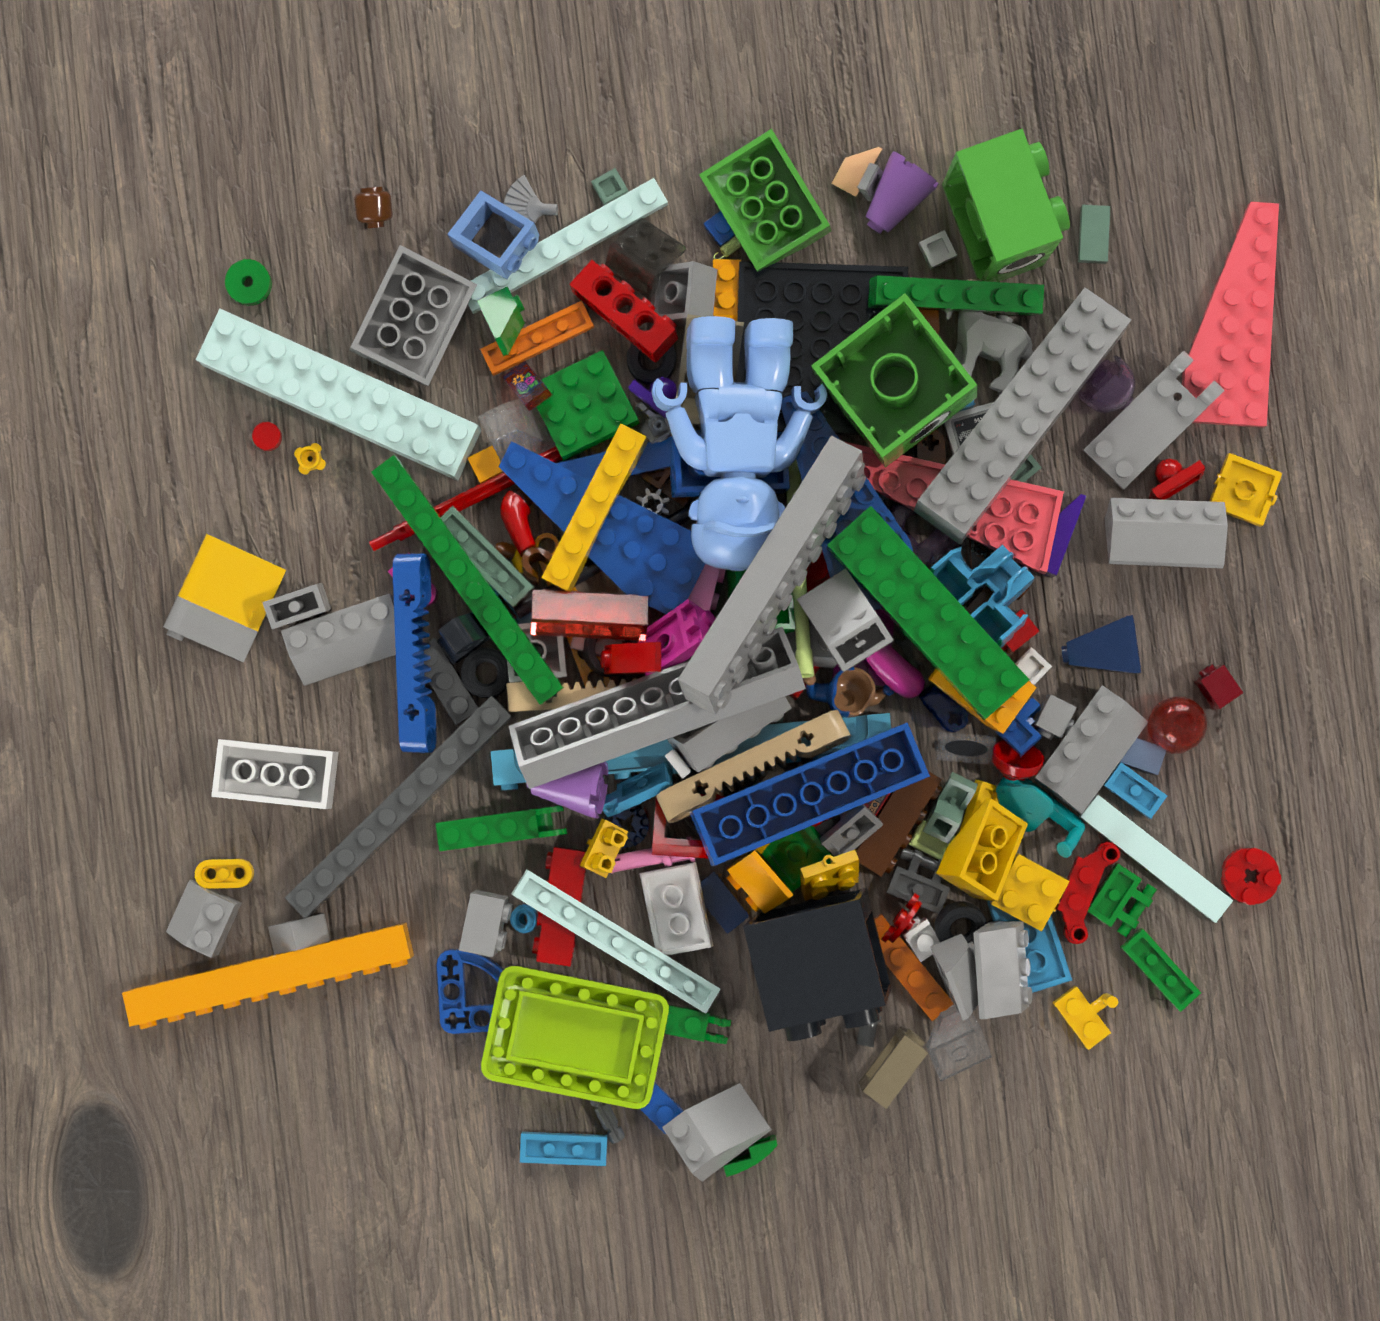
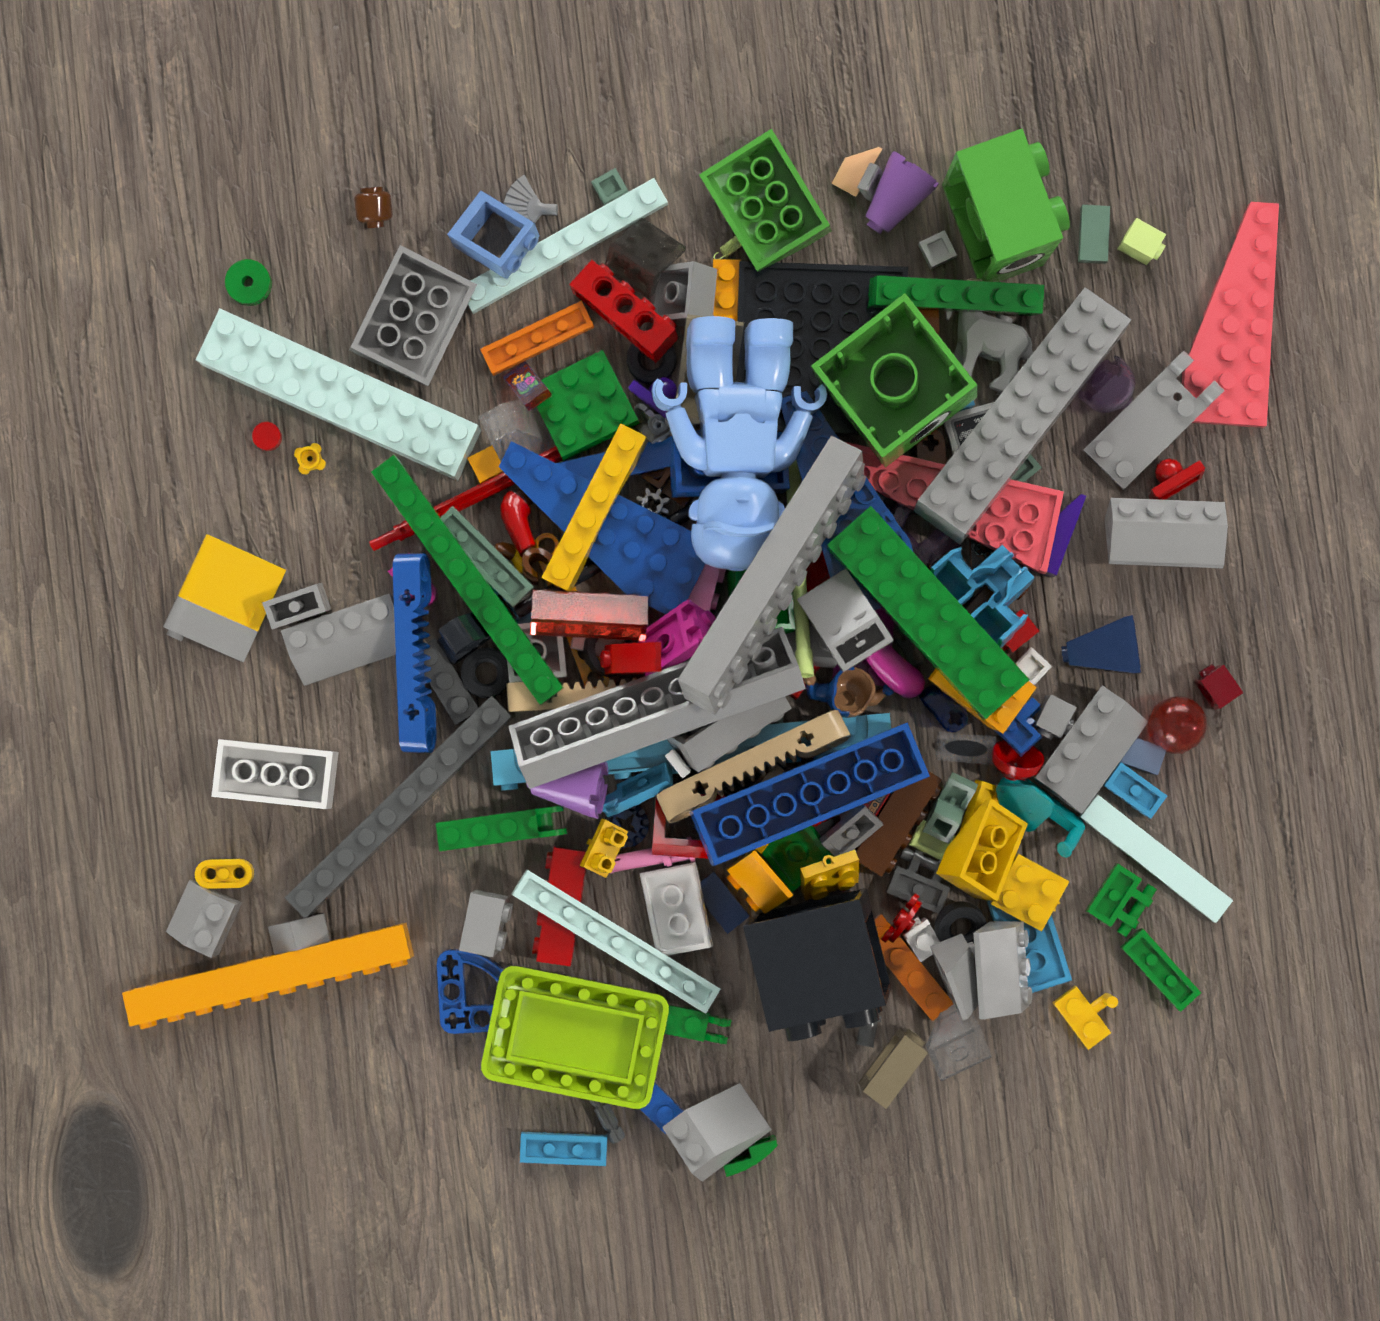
(503, 317): slope -> none
(517, 918): dark azure plate -> none
(719, 229): blue plate -> none
(1081, 888): red plate -> none
(1142, 242): none -> yellowish green brick
(1246, 489): yellow plate -> none
(1253, 859): red plate -> none

